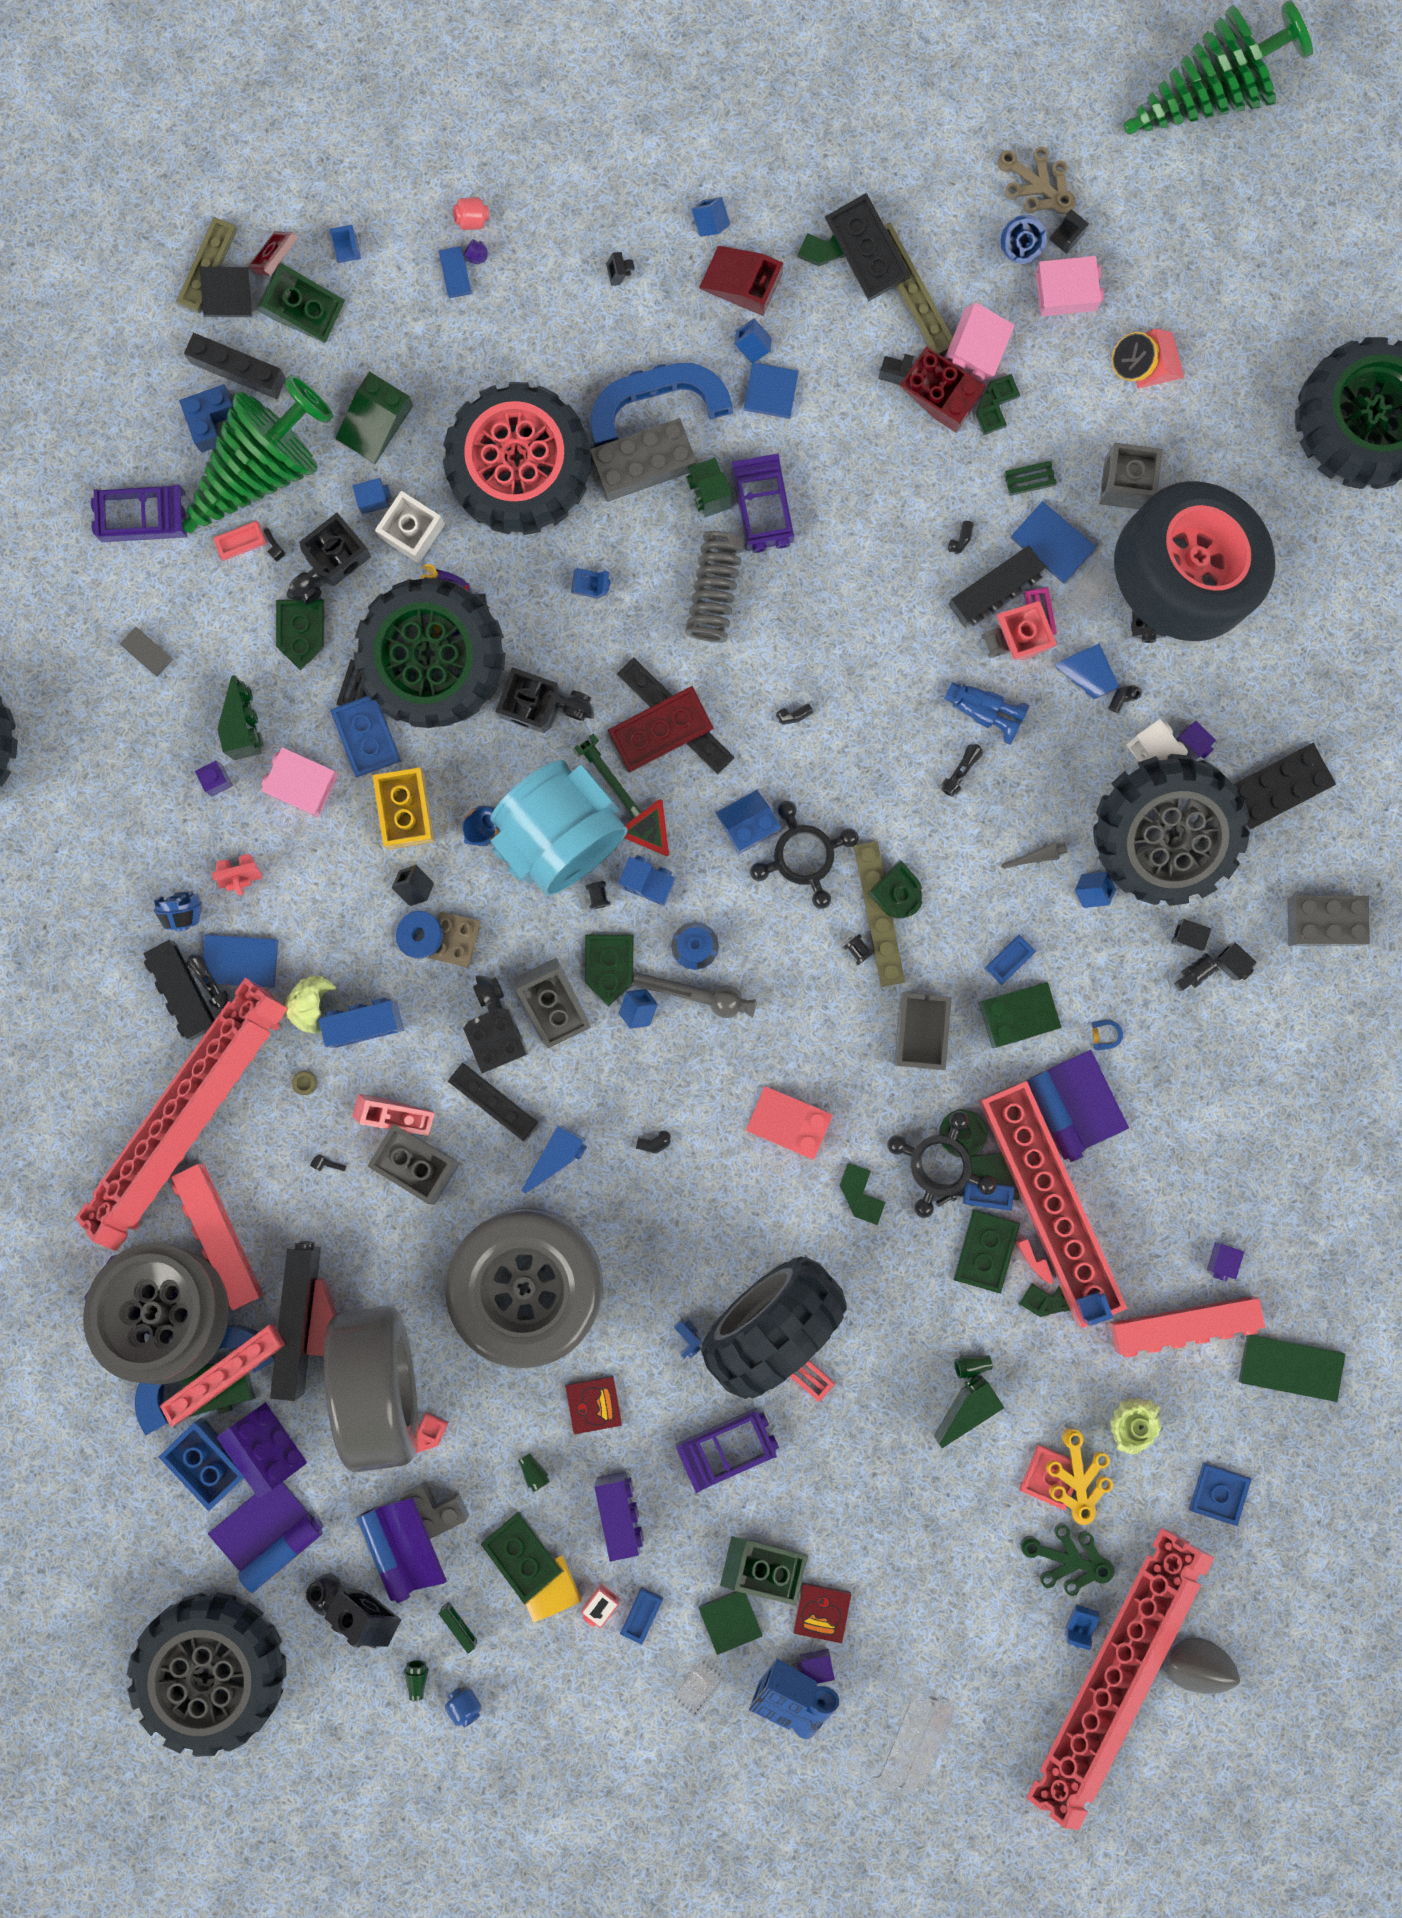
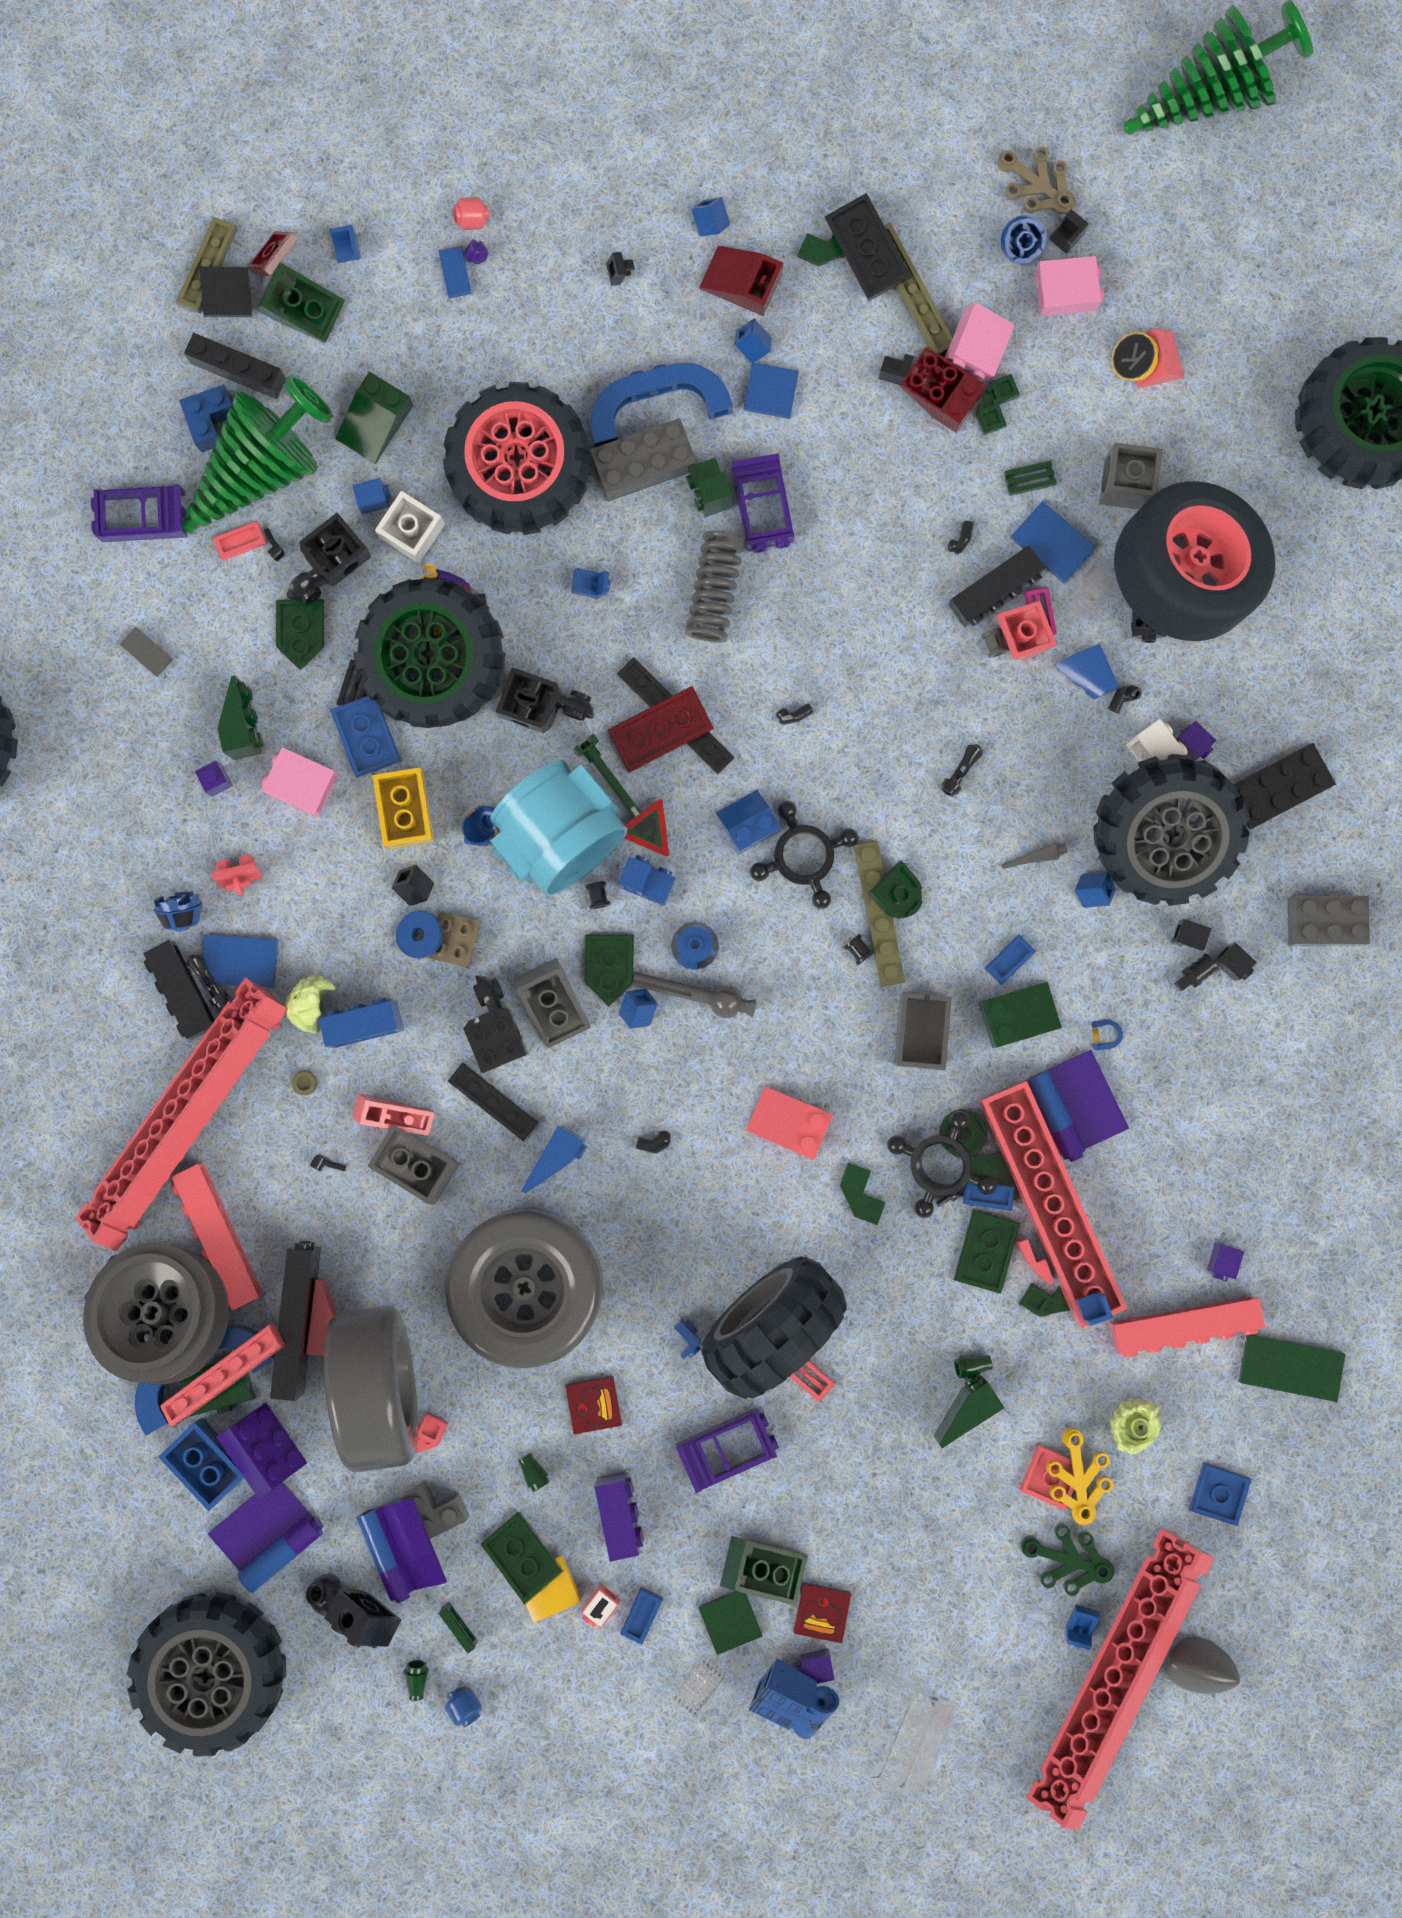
(984, 707): blue piece -> none

